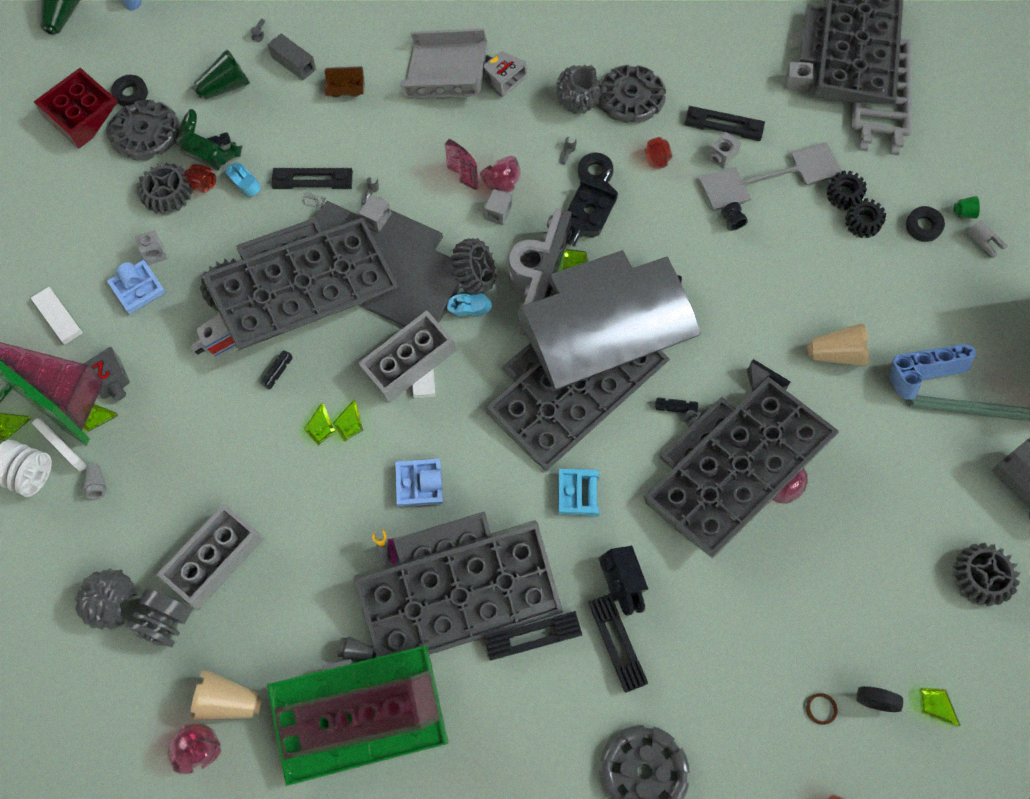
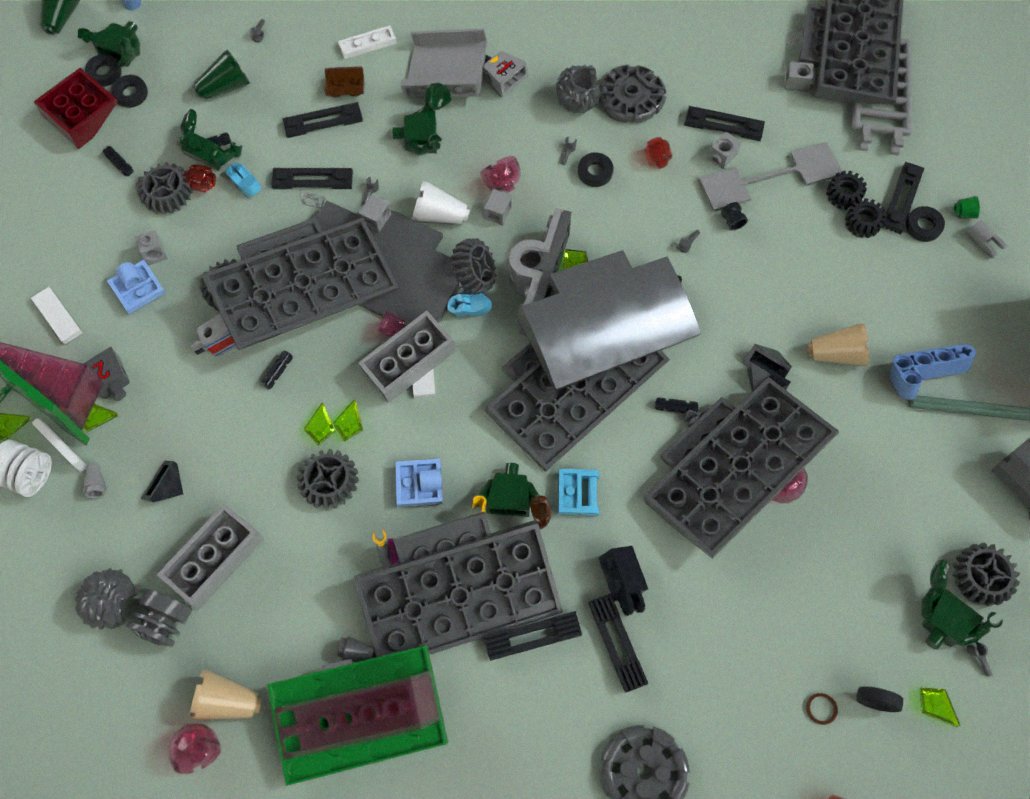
(103, 60): none -> black tyre
(115, 41): none -> dark green torso
(118, 161): none -> black axle
(144, 140): dark grey plate -> none
(165, 483): none -> black slope
(292, 56): dark grey brick -> none
(295, 126): none -> black container
(320, 484): none -> dark grey gear
(367, 42): none -> white tile
(390, 324): none -> clear pink slope
(421, 126): none -> dark green torso
(438, 206): none -> white cone
(461, 162): clear pink slope -> none
(513, 496): none -> dark green torso
(595, 194): black plate -> none
(685, 244): none -> dark grey hand
(769, 358): none -> black slope
(896, 219): none -> black container
(948, 617): none -> dark green torso
(980, 652): none -> dark grey hand

